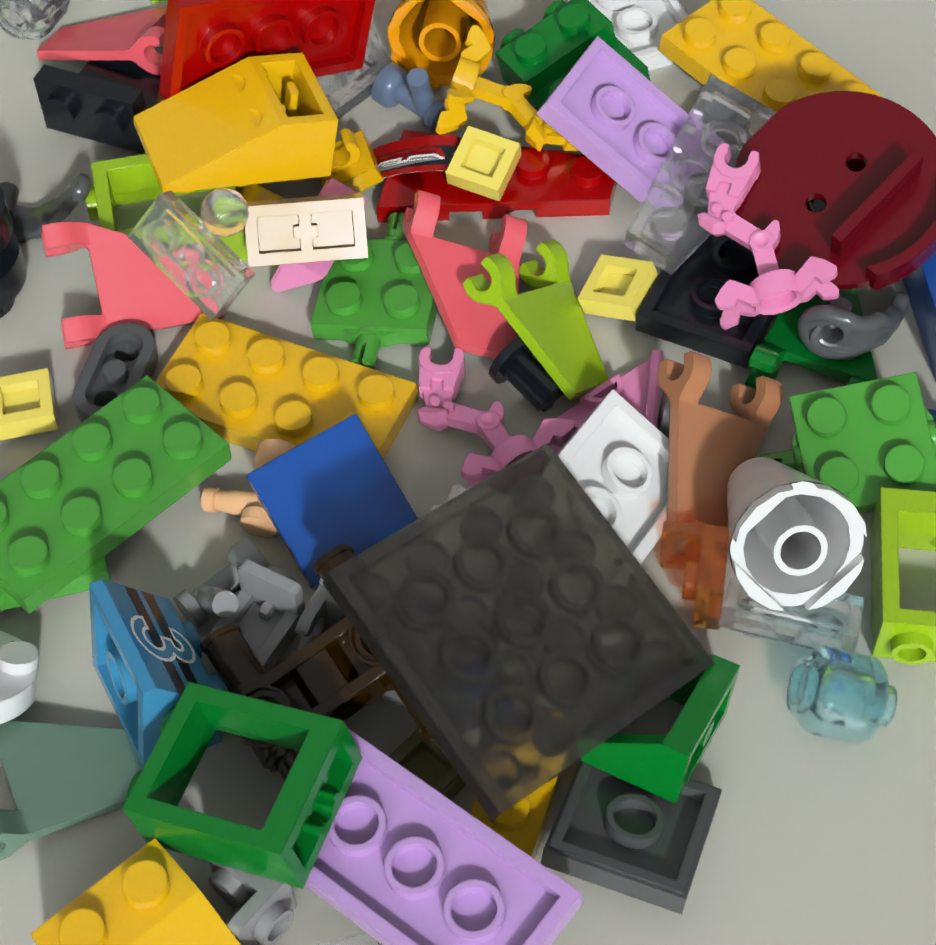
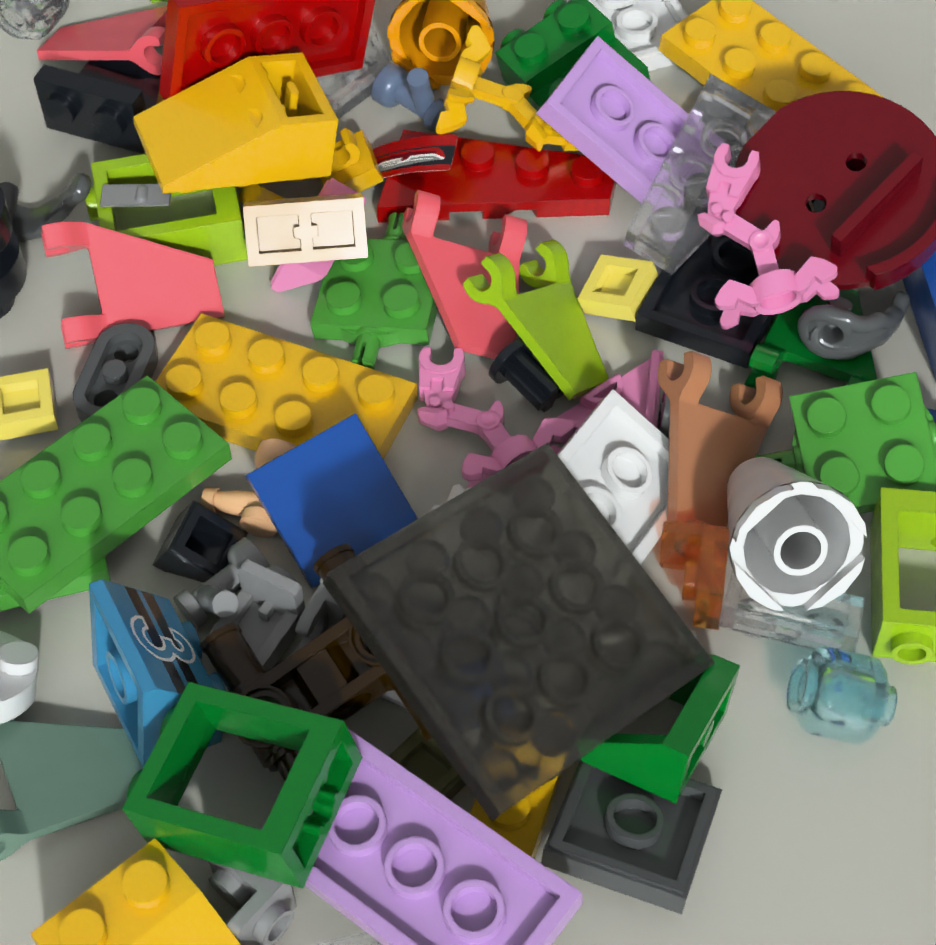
(133, 195): none -> light grey piece
(191, 247): clear plate -> none
(198, 544): none -> black slope
(483, 163): light yellow plate -> none

